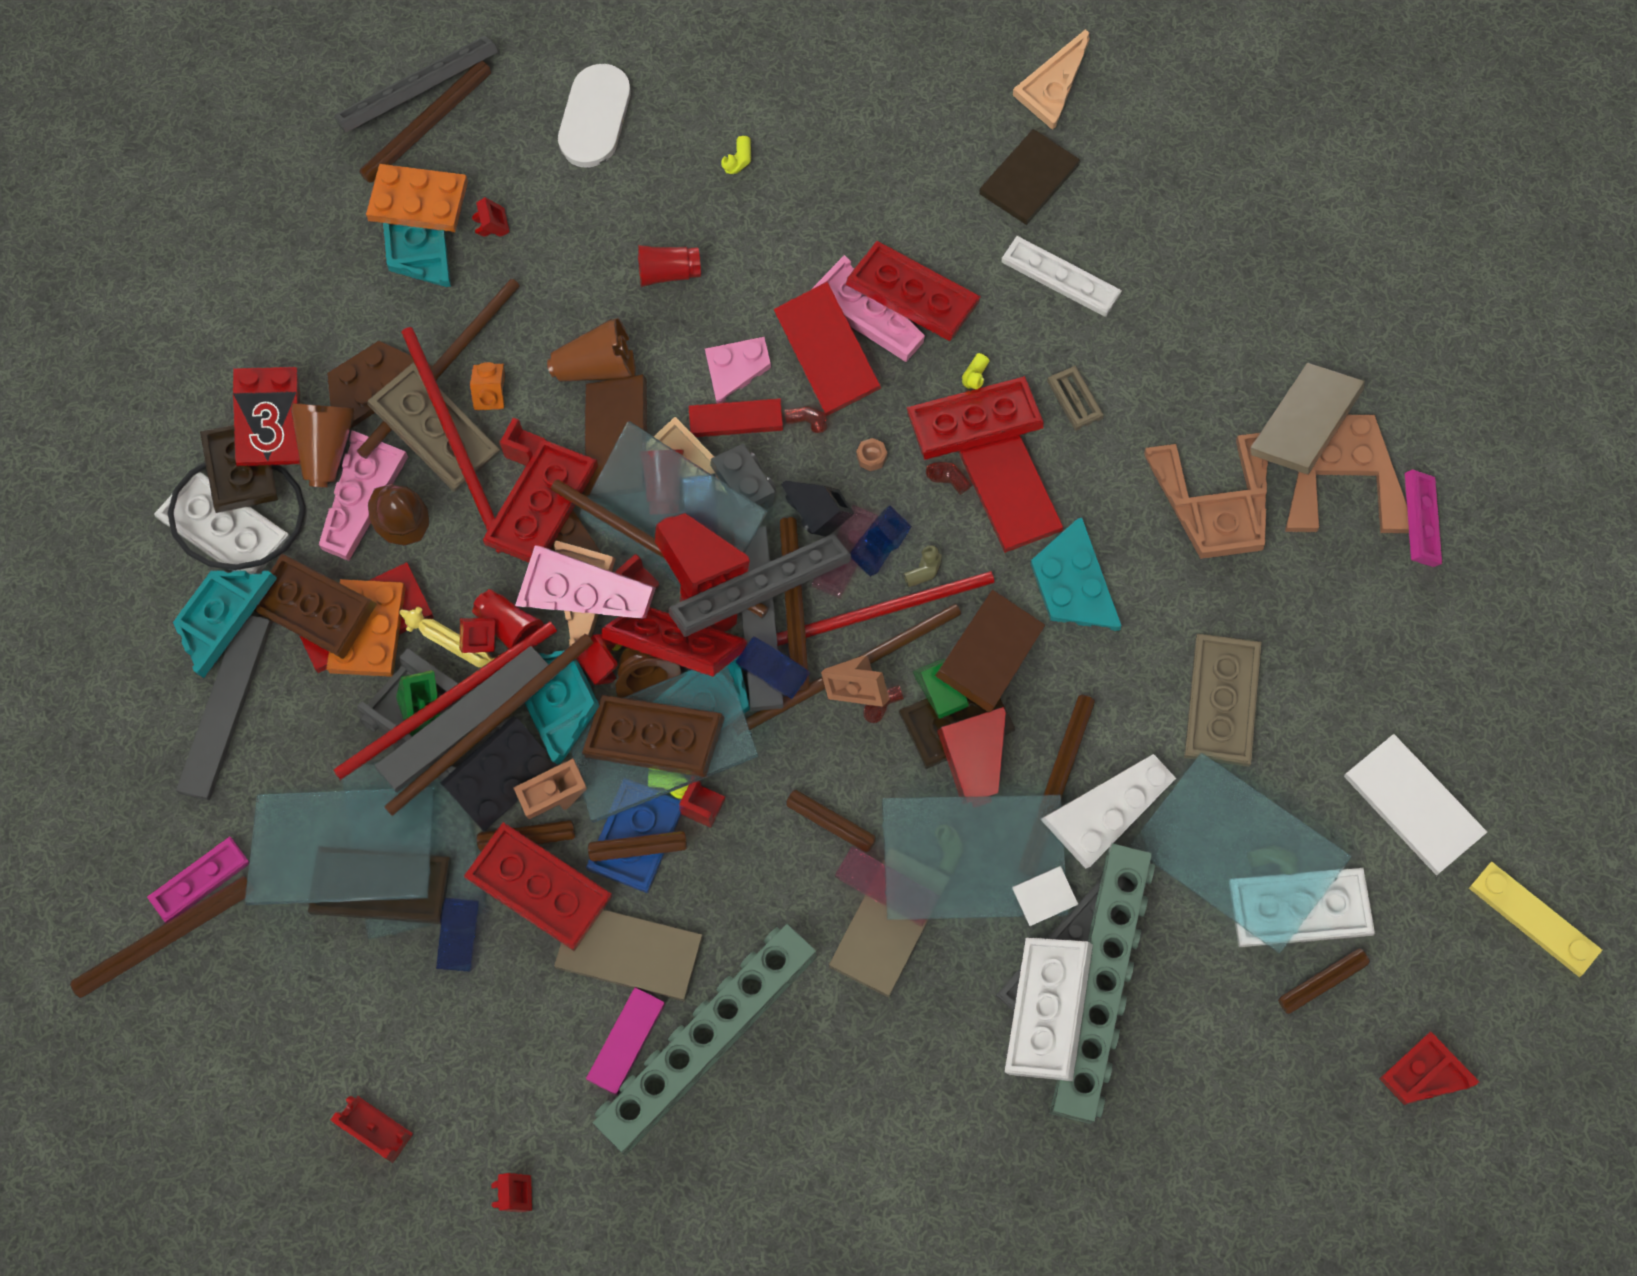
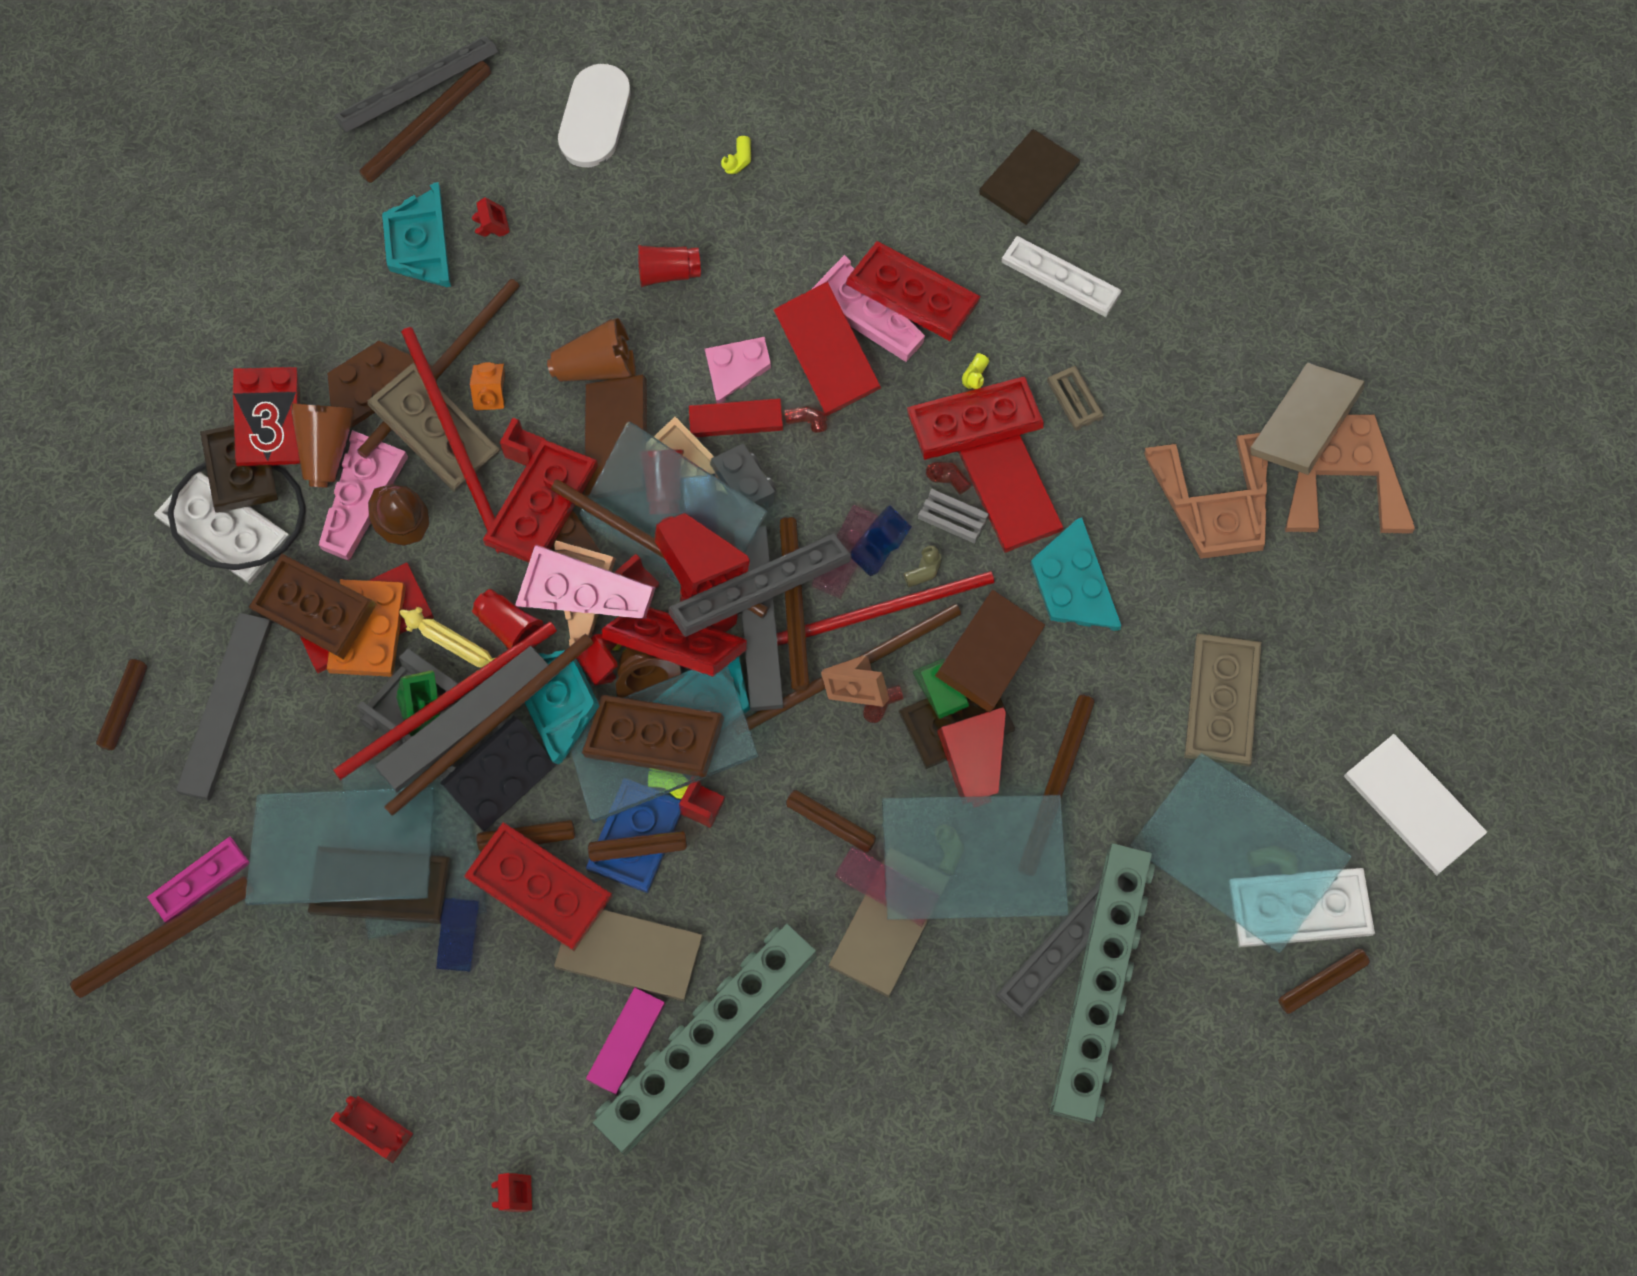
(121, 704): none -> reddish brown axle
(218, 613): teal wing -> none
(417, 197): orange plate -> none
(477, 635): red tile -> none
(552, 788): nougat slope -> none
(772, 667): clear blue slope -> none
(819, 506): black slope -> none
(871, 454): nougat tile -> none
(957, 505): none -> light grey tile
(1045, 896): white sticker -> none
(1049, 86): light nougat wing -> none
(1049, 1009): white tile -> none
(1104, 813): white wing -> none
(1423, 518): dark pink tile -> none
(1427, 1072): red wing -> none
(1535, 919): light yellow plate -> none

